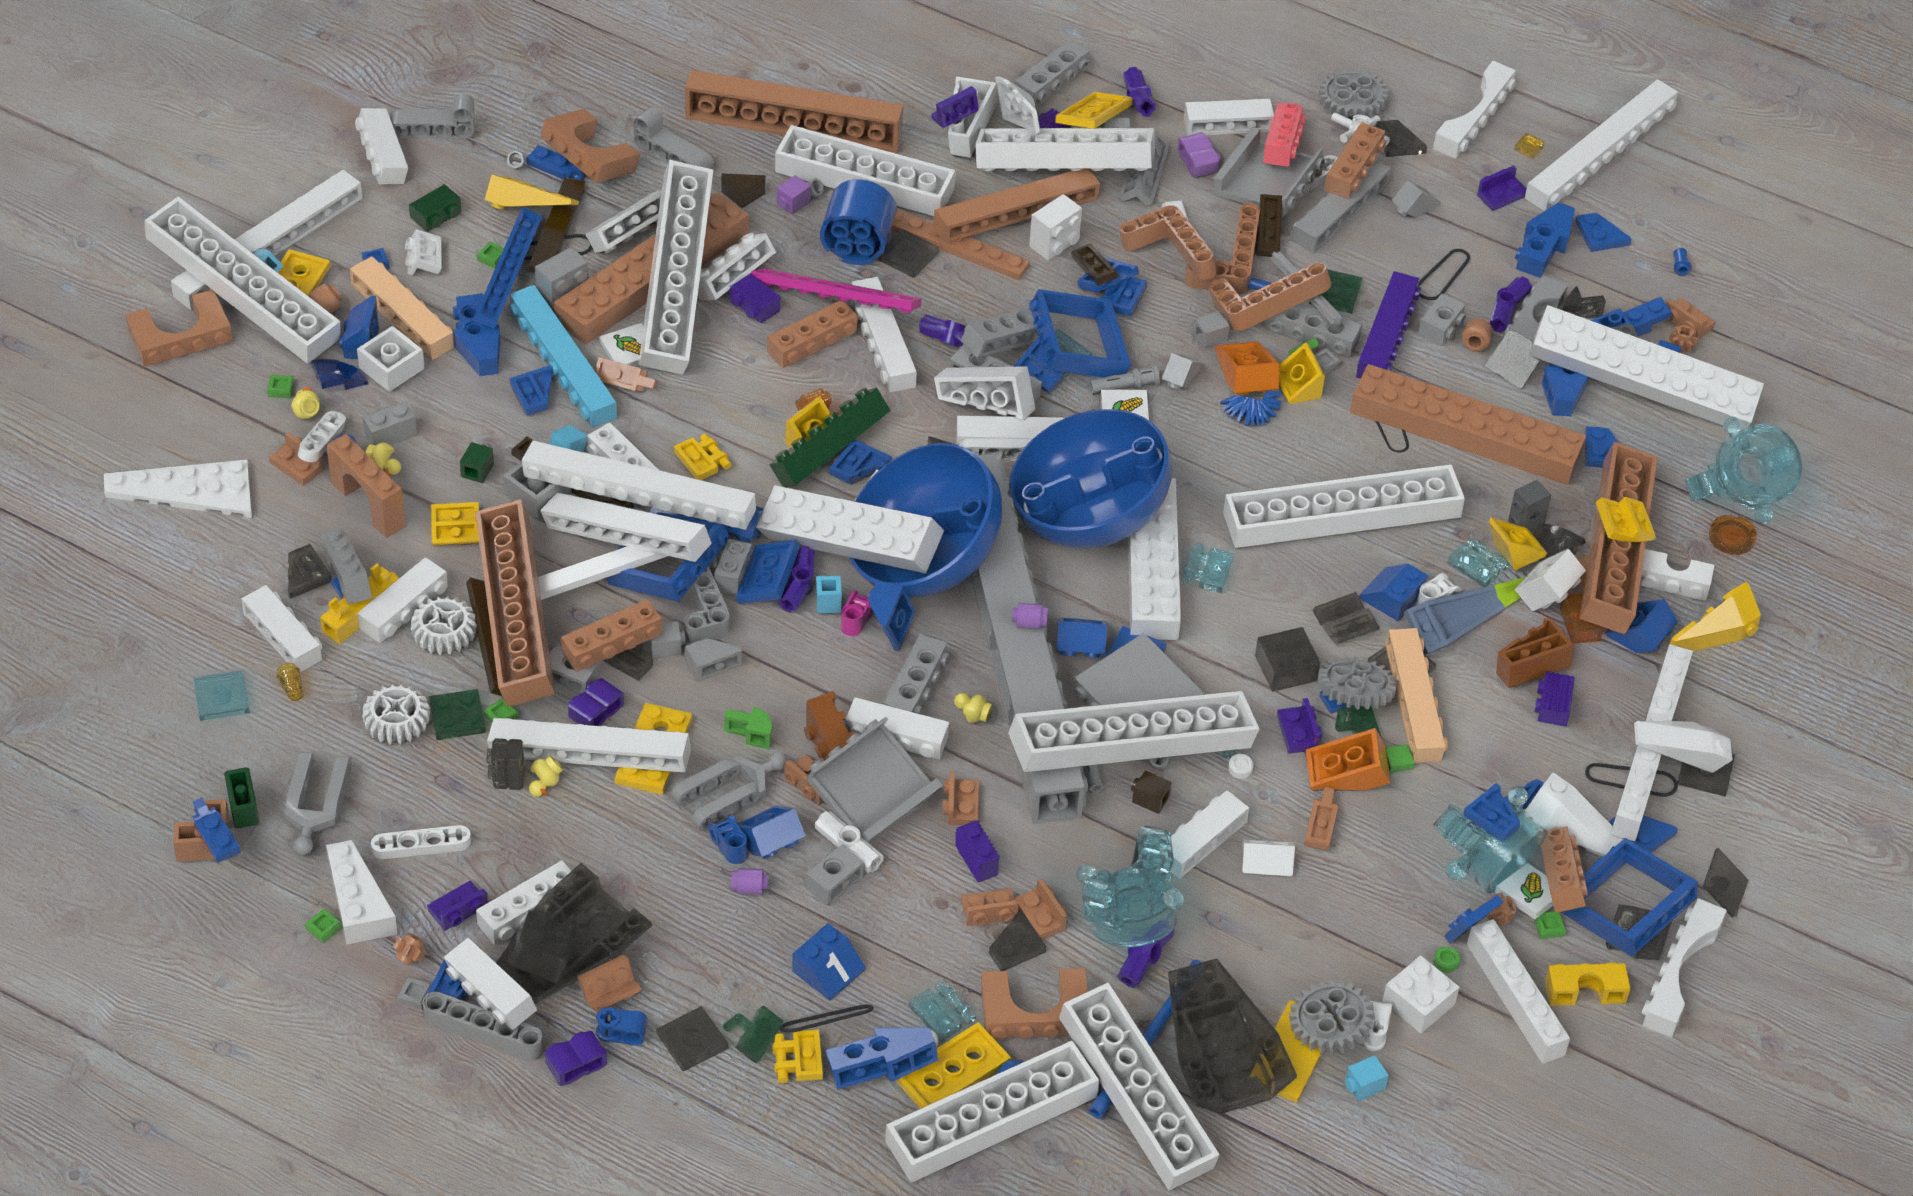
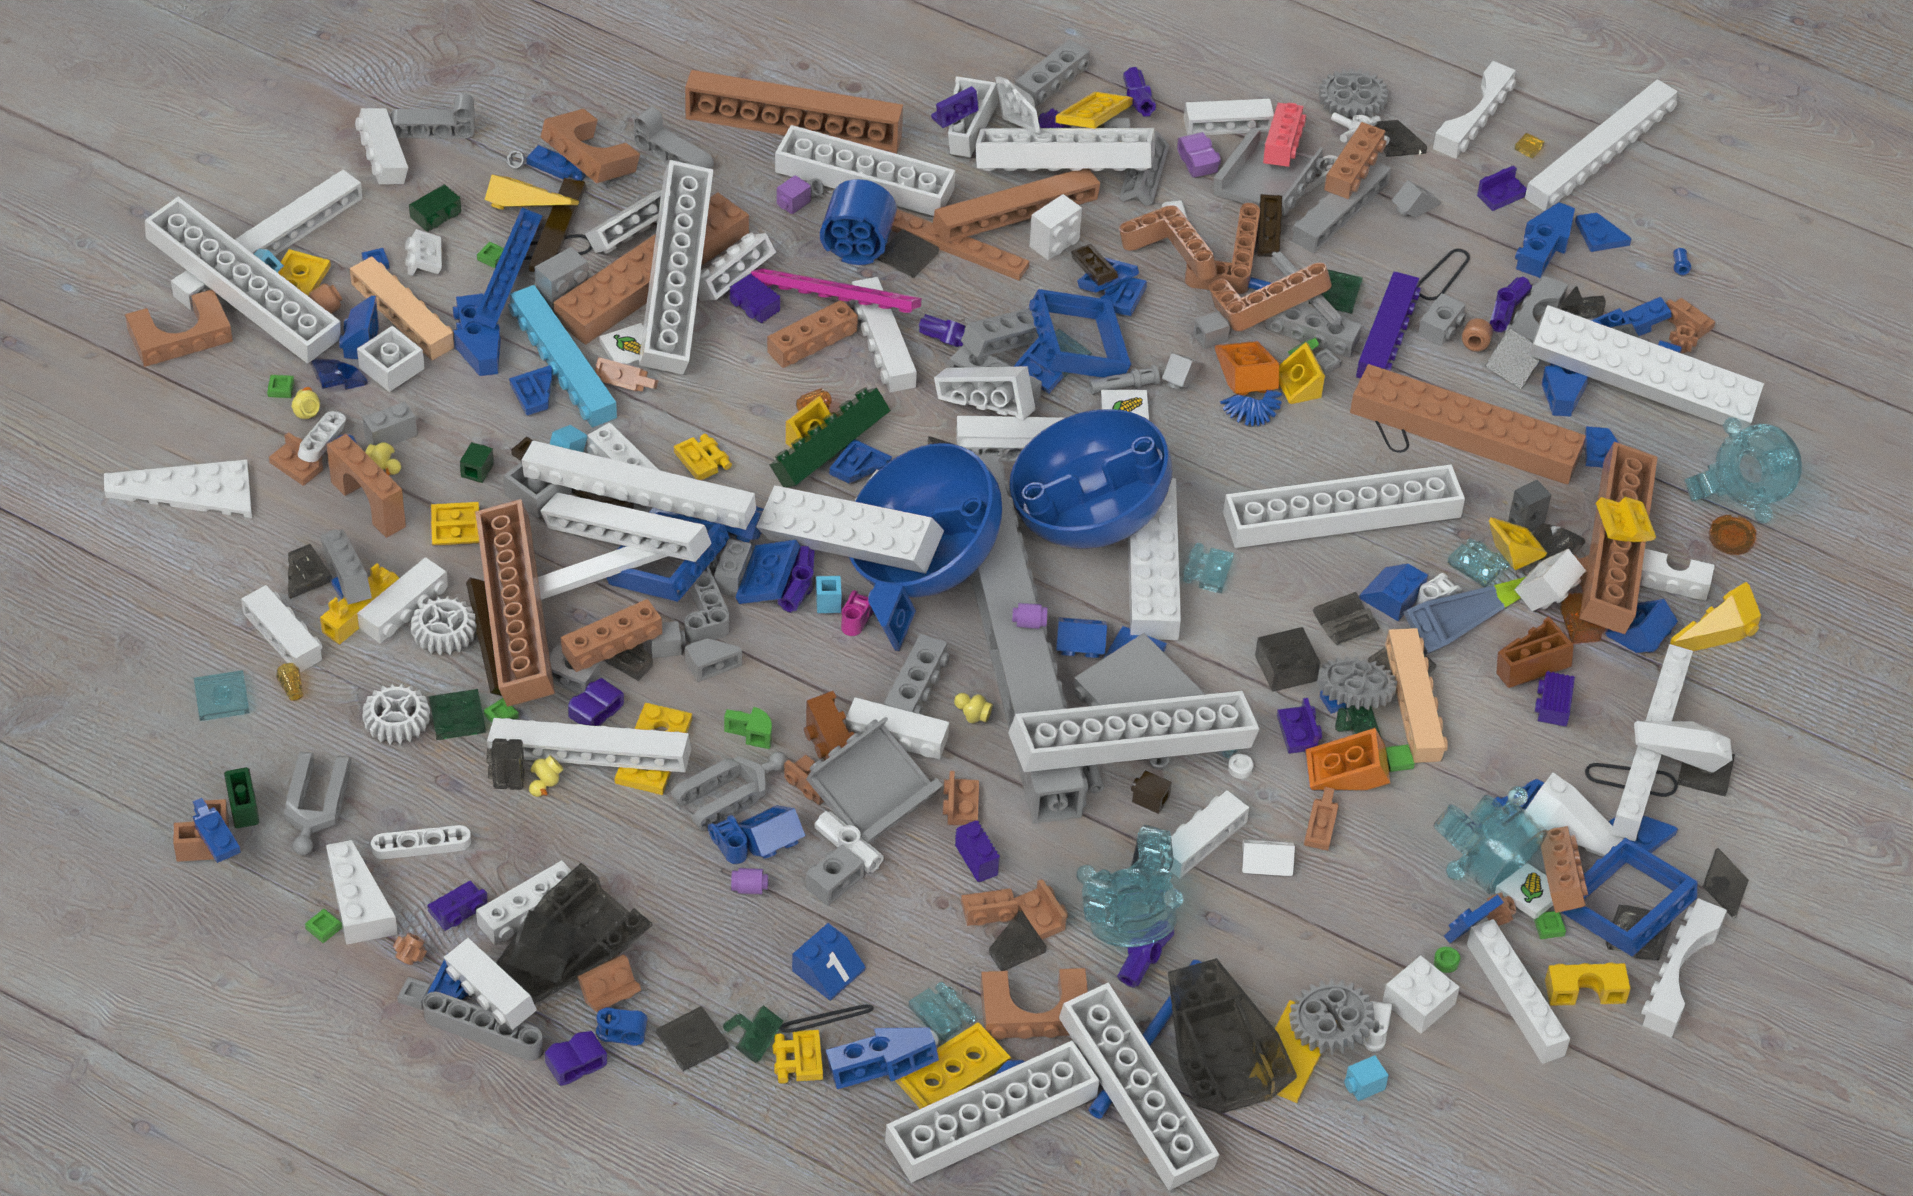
(743, 187): dark brown slope -> none
(1493, 814): blue wing -> none

